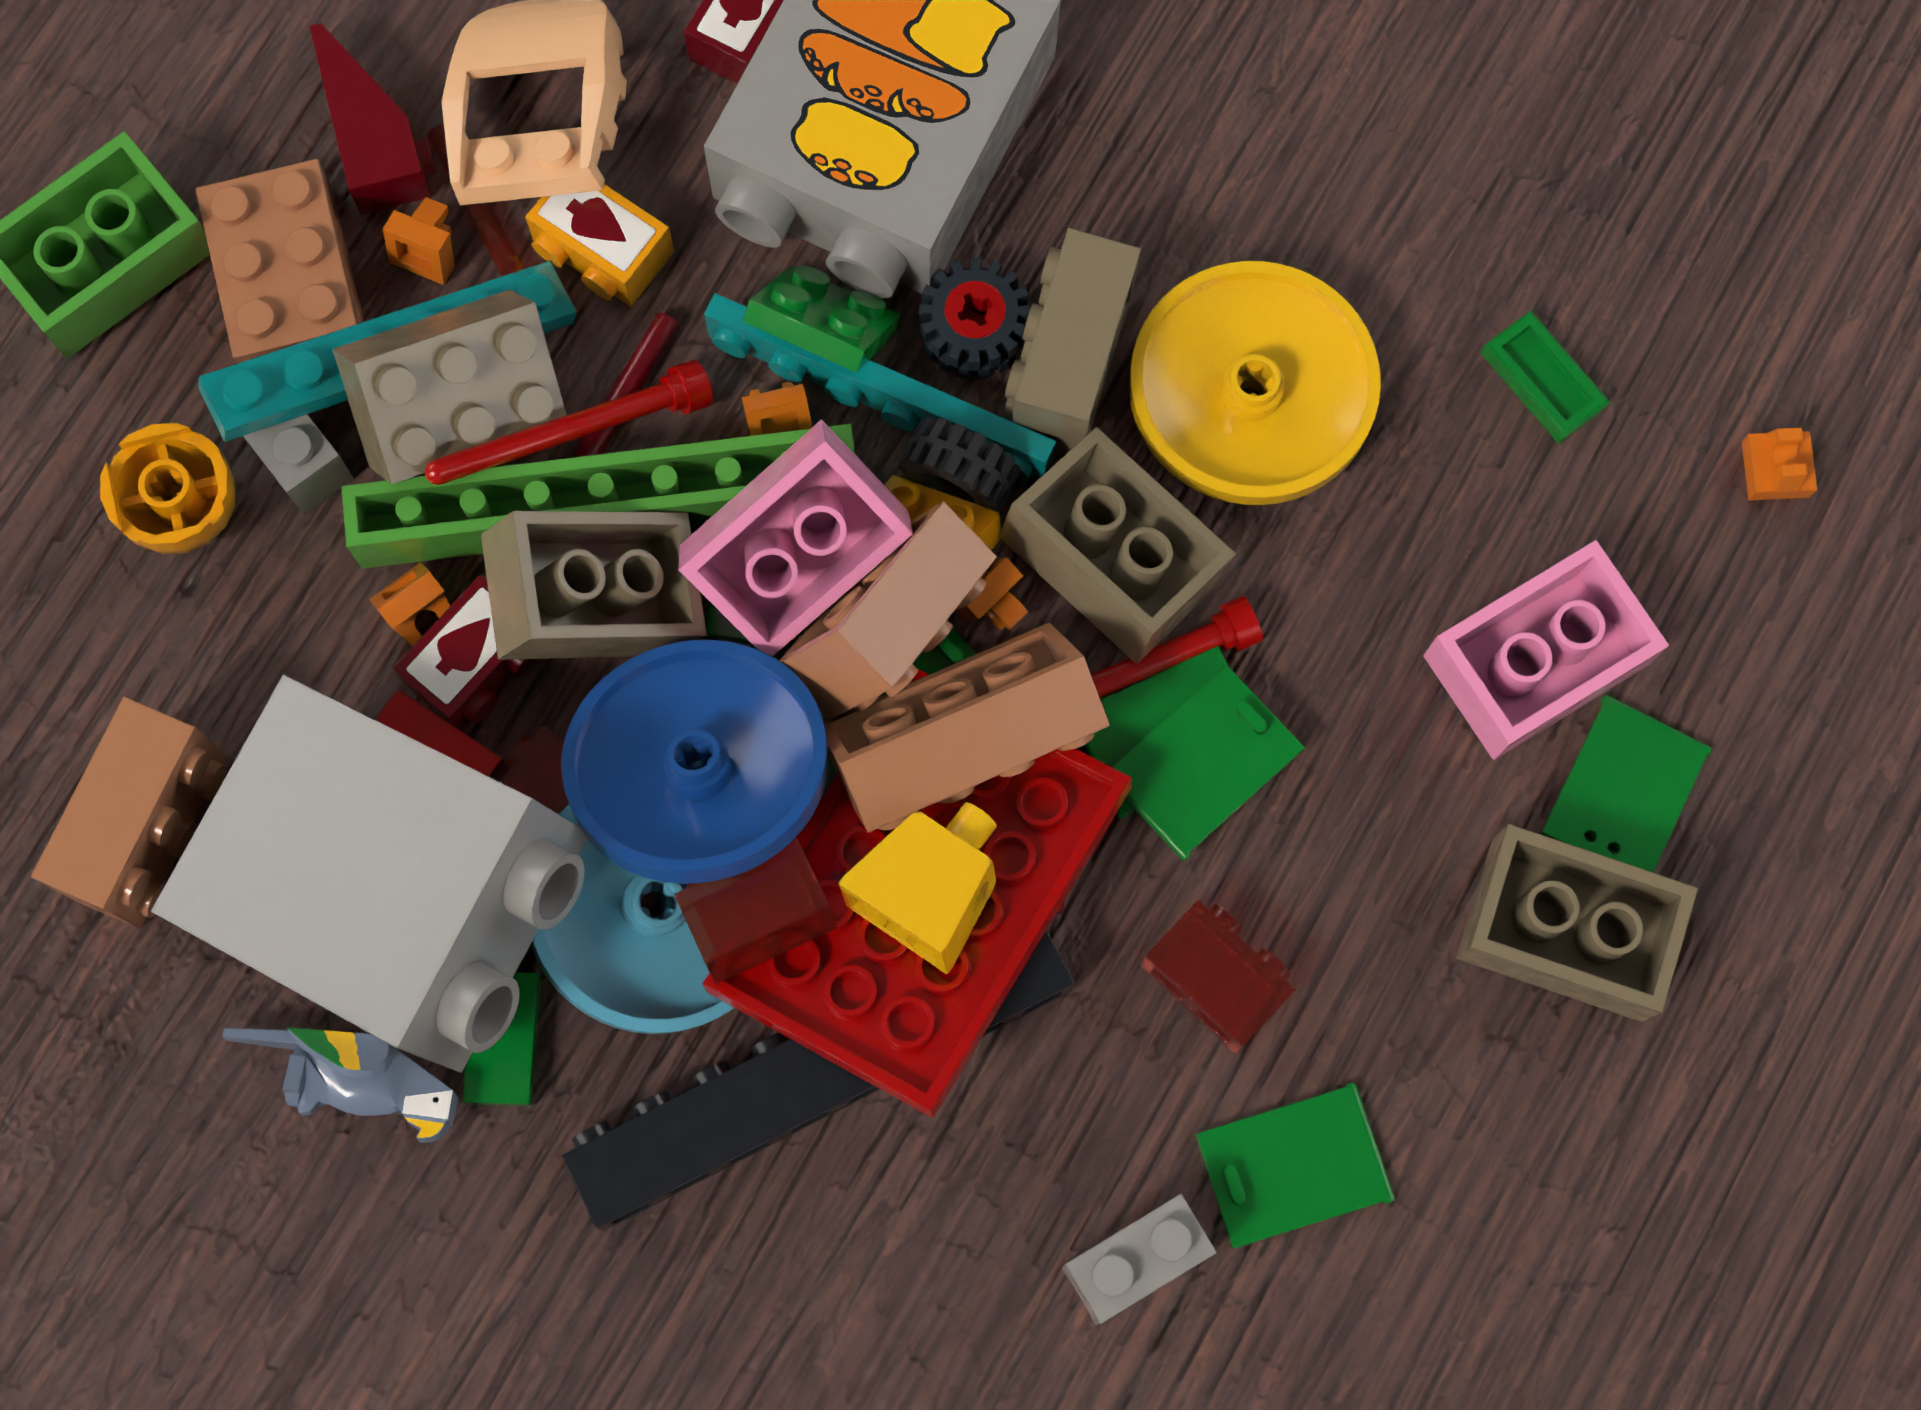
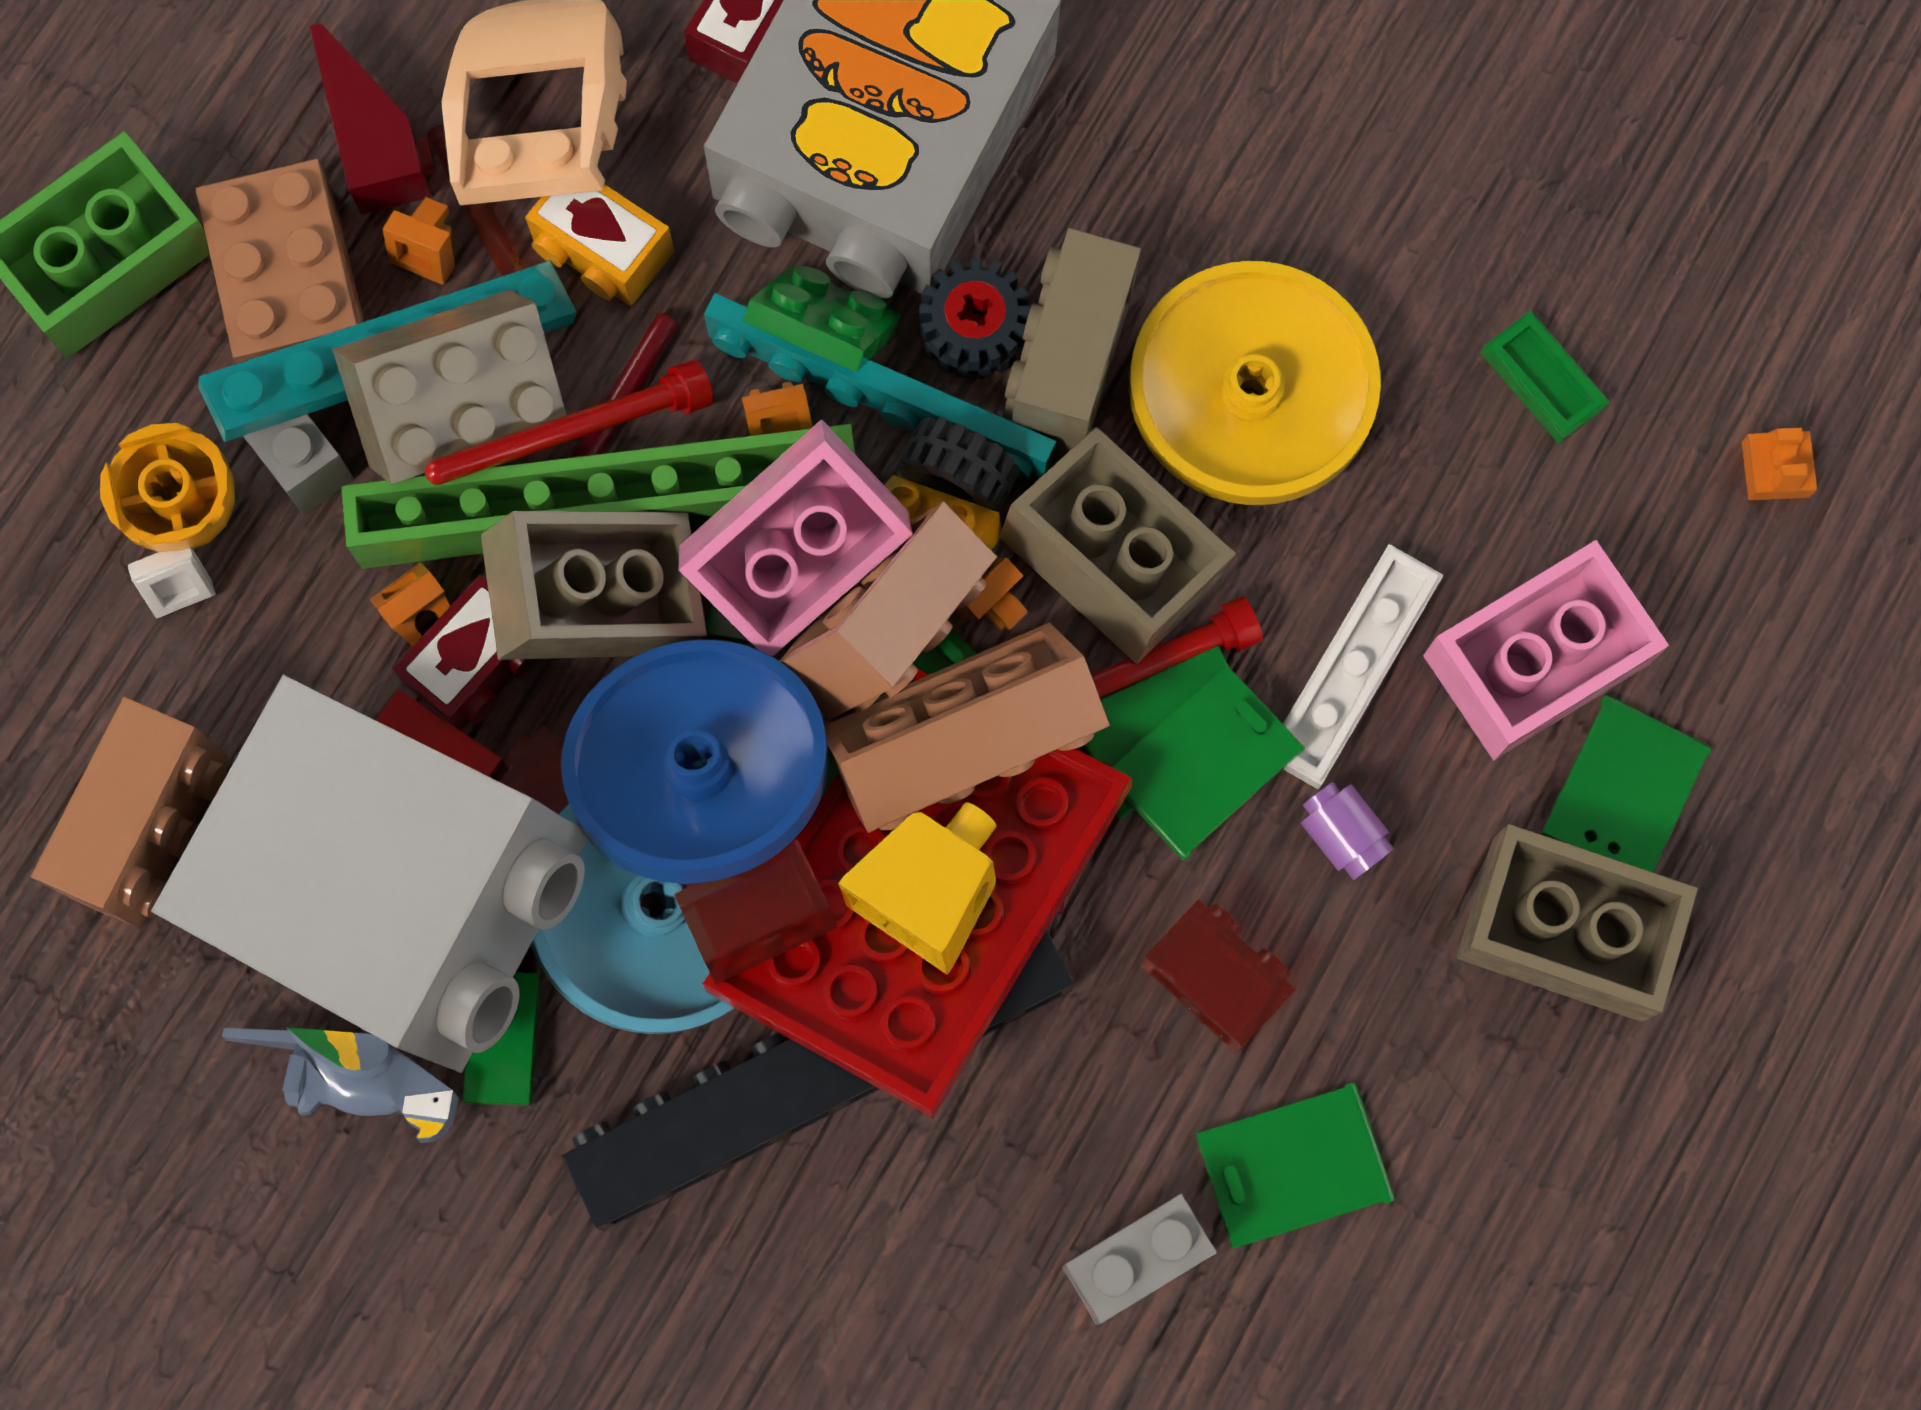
(171, 580): none -> white tile
(1346, 829): none -> medium lavender brick
(1357, 661): none -> white tile

